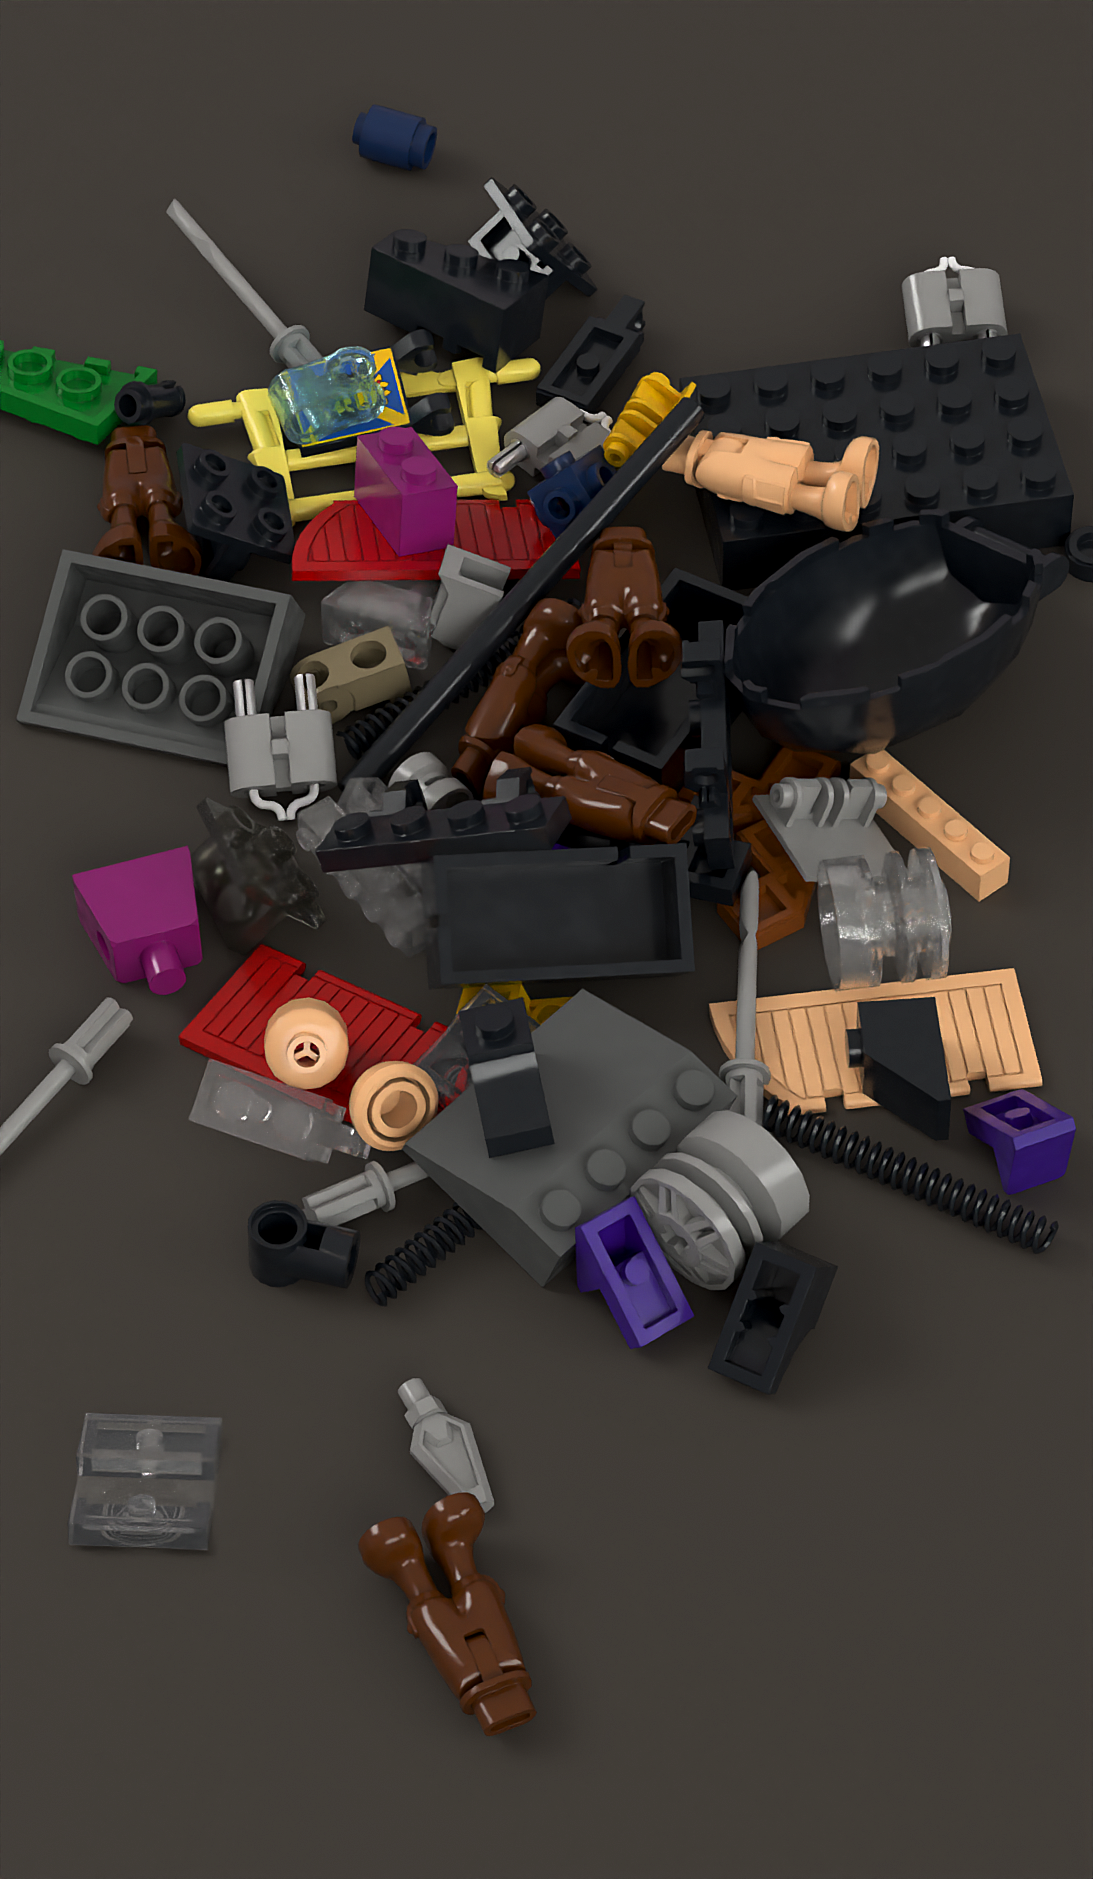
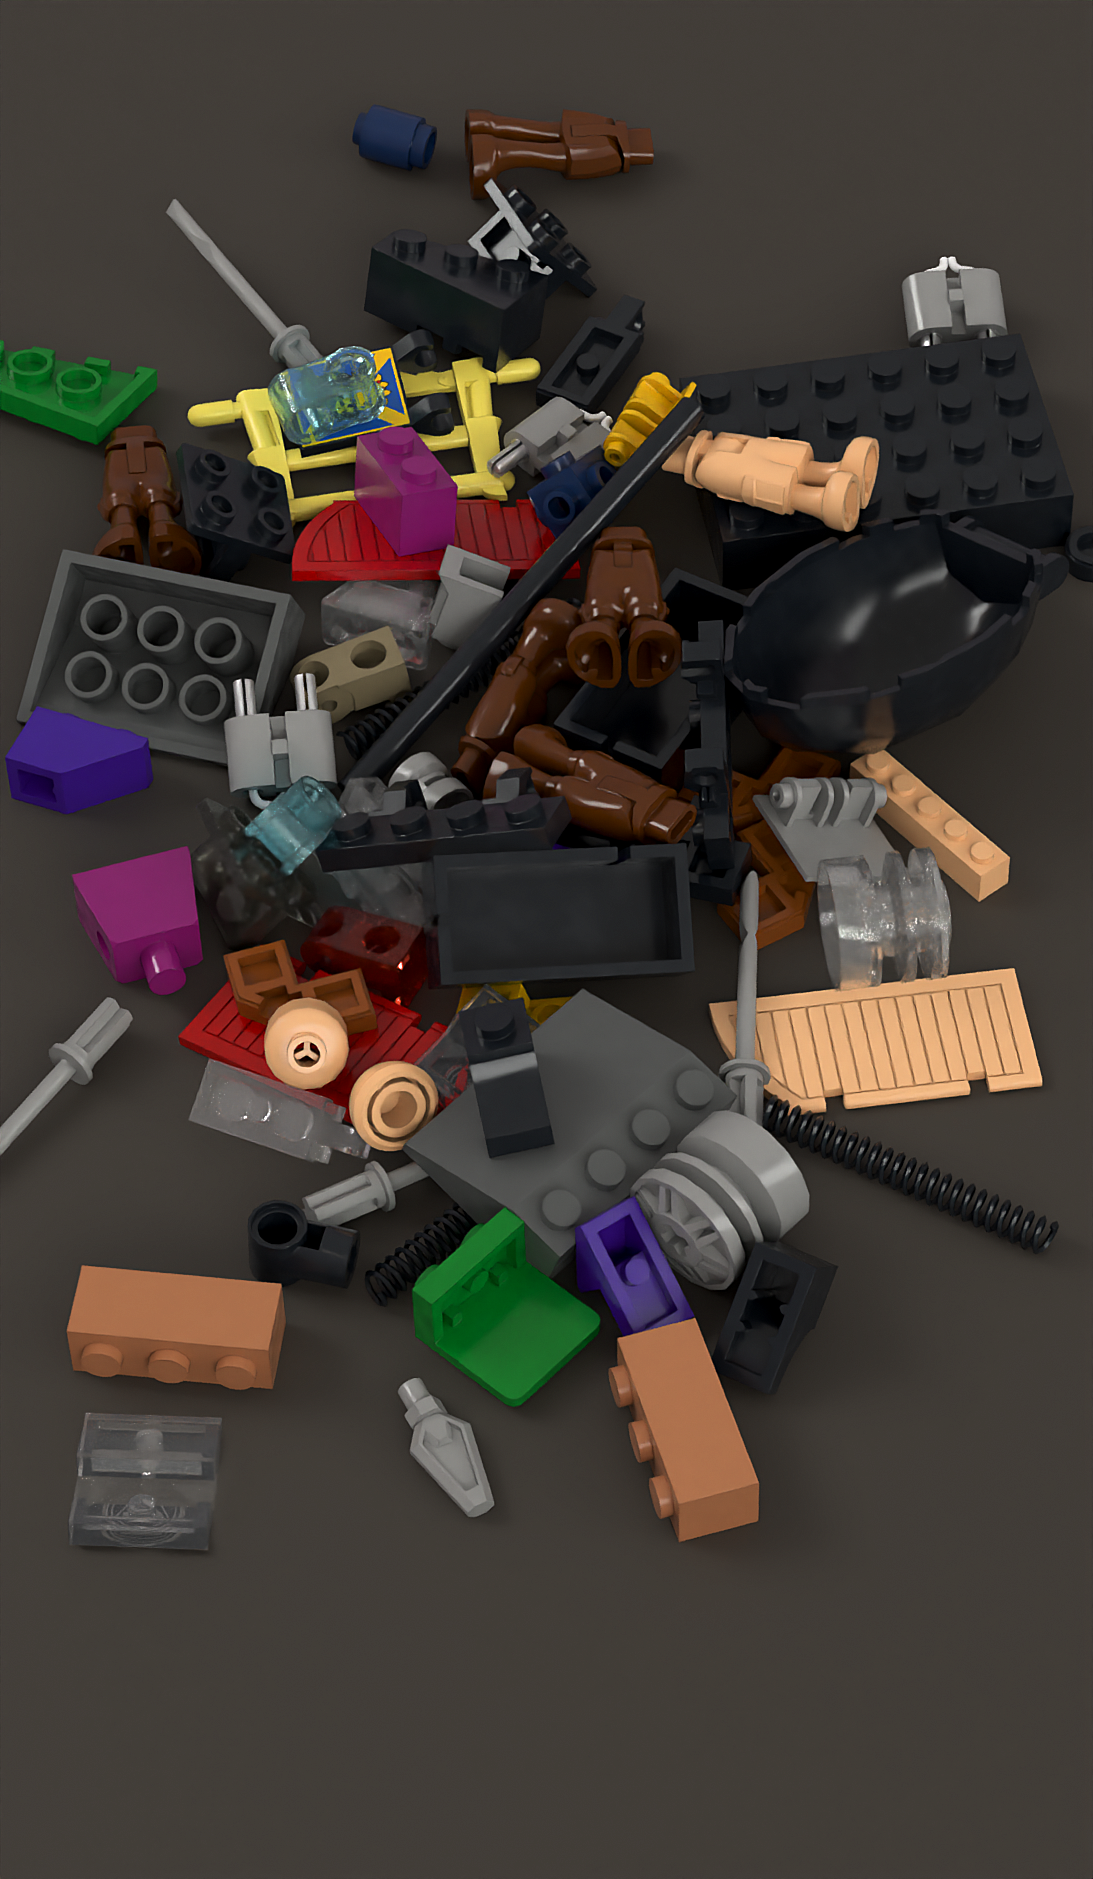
(75, 762): none -> dark purple slope
(141, 403): black pin -> none
(176, 1327): none -> nougat brick
(266, 980): none -> dark orange tile
(296, 822): none -> clear light blue piece
(384, 948): none -> clear red leg
(463, 1634): reddish brown piece -> none
(500, 1313): none -> green bracket
(577, 146): none -> reddish brown piece
(684, 1430): none -> nougat brick
(903, 1061): black slope -> none
(1027, 1137): dark purple slope -> none

